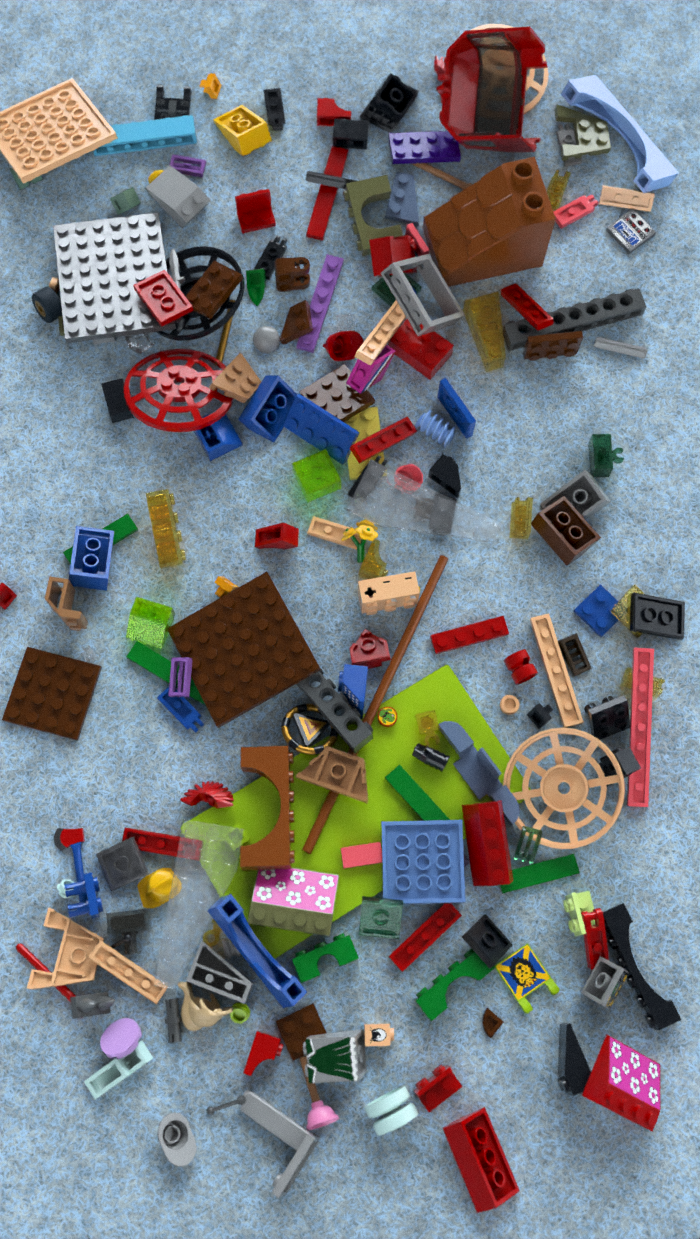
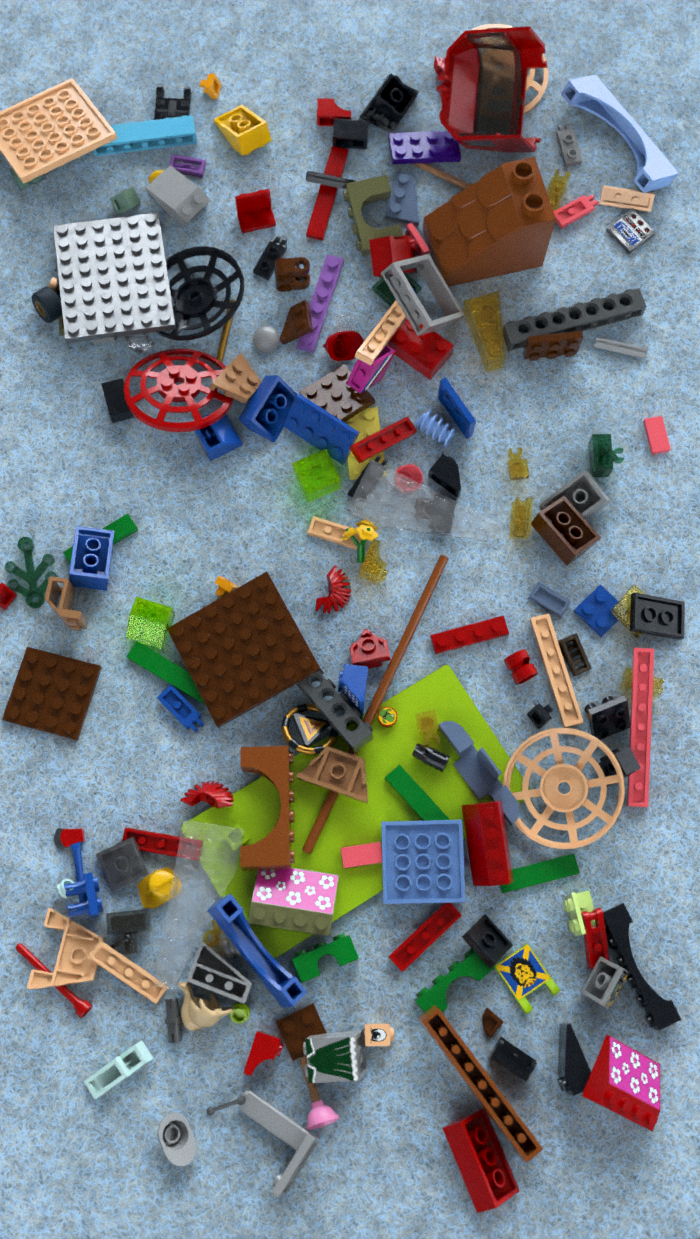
(31, 576): none -> clear green plant
(91, 1005): dark grey tile -> none
(120, 1038): lavender tile -> none
(163, 297): plate -> none
(165, 528): clear yellow wedge -> none
(174, 265): light grey sword -> none
(183, 688): medium lavender tile -> none
(213, 289): reddish brown plate -> none
(256, 285): green plate -> none
(274, 108): black hinge -> none
(277, 536): red arch -> none
(337, 594): none -> red hair
(380, 917): clear green tile -> none
(388, 593): light nougat piece -> none
(393, 1114): light aqua wheel -> none
(437, 1088): red bracket -> none
(480, 1084): none -> dark orange brick
(509, 704): light nougat tile -> none
(513, 1059): none -> black hinge
(517, 467): none -> clear yellow plate
(525, 856): clear green tile -> none
(526, 307): red plate -> none
(549, 599): none -> sand blue tile
(590, 134): olive wing -> none
(656, 435): none -> coral tile

